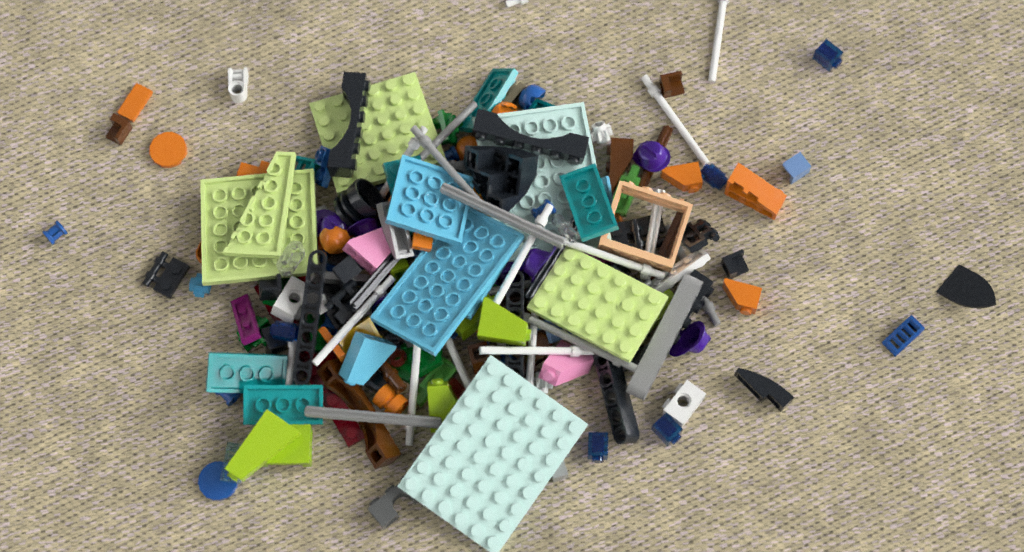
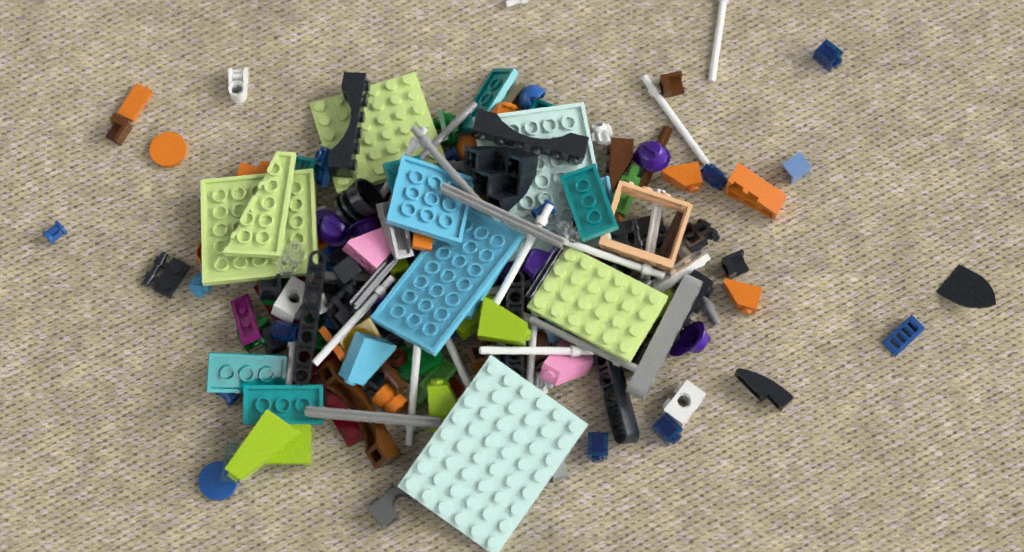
(334, 239): orange hair -> none

